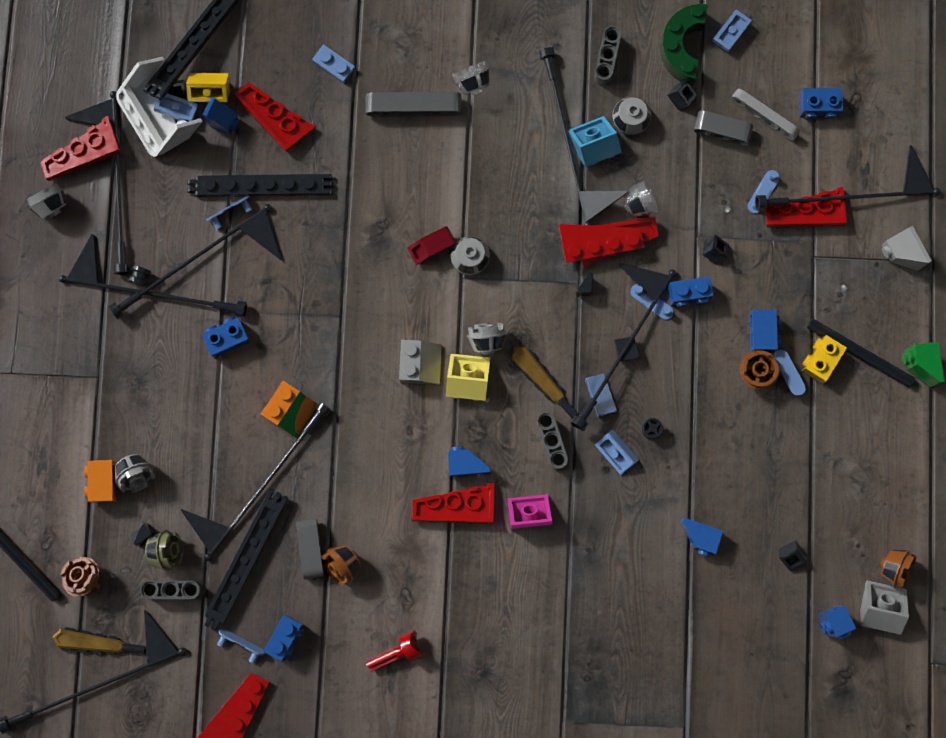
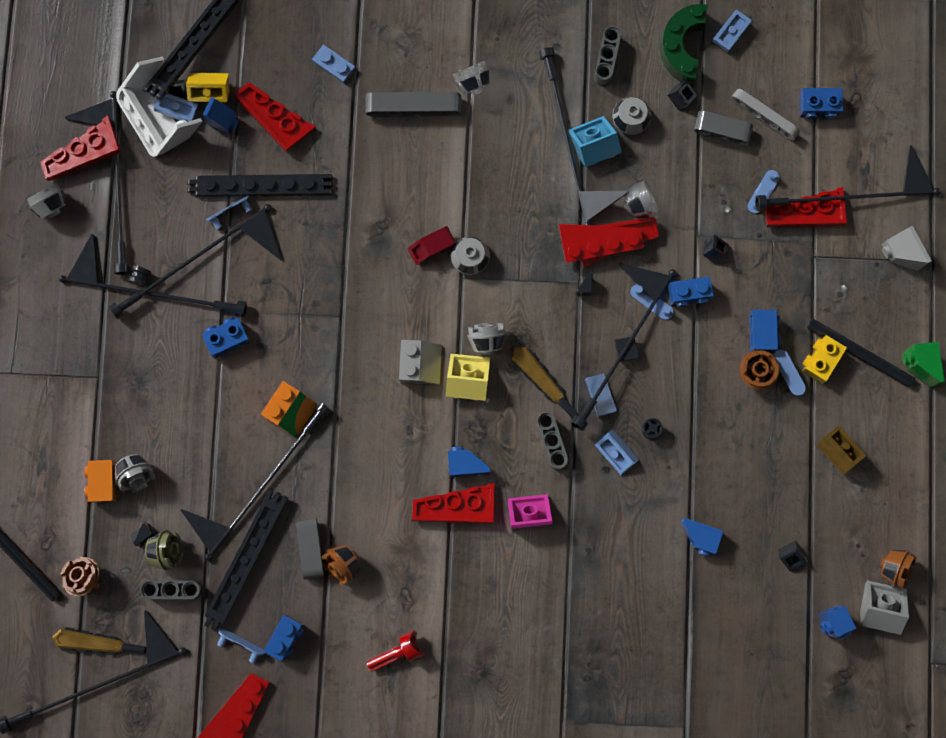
(841, 450): none -> pearl gold brick

